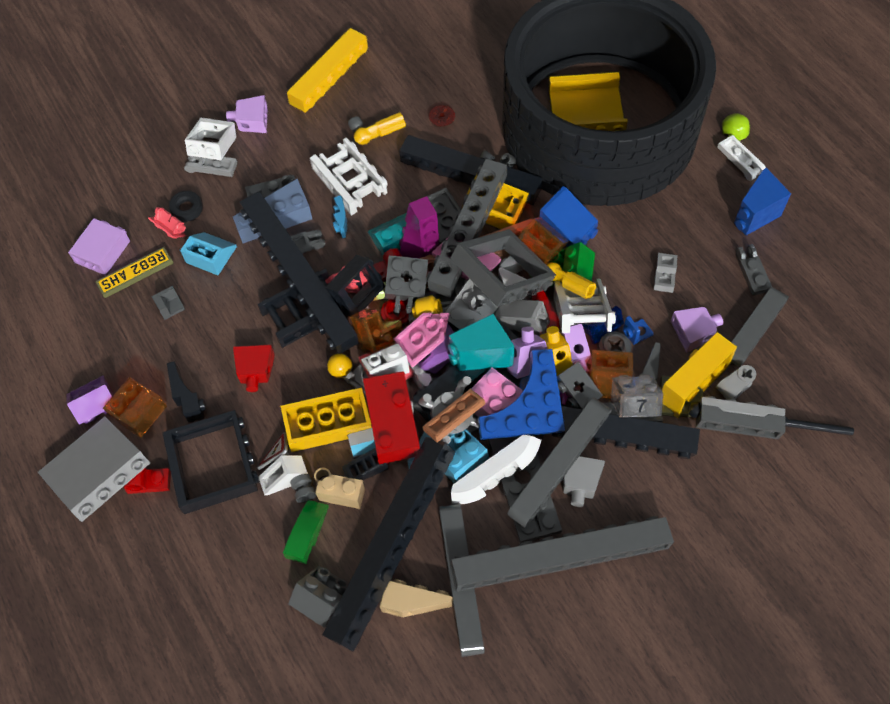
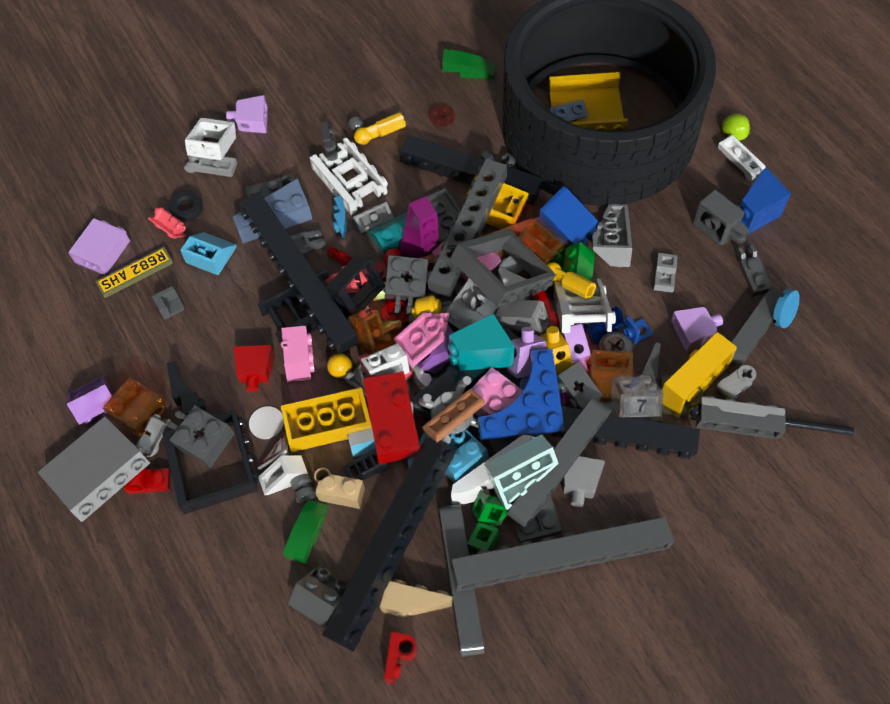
(149, 444): none -> light grey hinge
(200, 435): none -> dark grey hinge
(266, 422): none -> white piece
(297, 353): none -> bright pink brick
(327, 70): yellow brick -> none
(329, 142): none -> dark grey hinge
(340, 256): none -> red axle
(373, 217): none -> light grey slope
(393, 669): none -> red plate
(467, 65): none -> green slope
(482, 533): none -> green brick
(489, 509): none -> green brick
(520, 468): none -> light aqua wedge
(570, 111): none -> sand blue bracket
(613, 236): none -> light grey wedge
(720, 219): none -> dark grey hinge
(786, 308): none -> dark azure tile

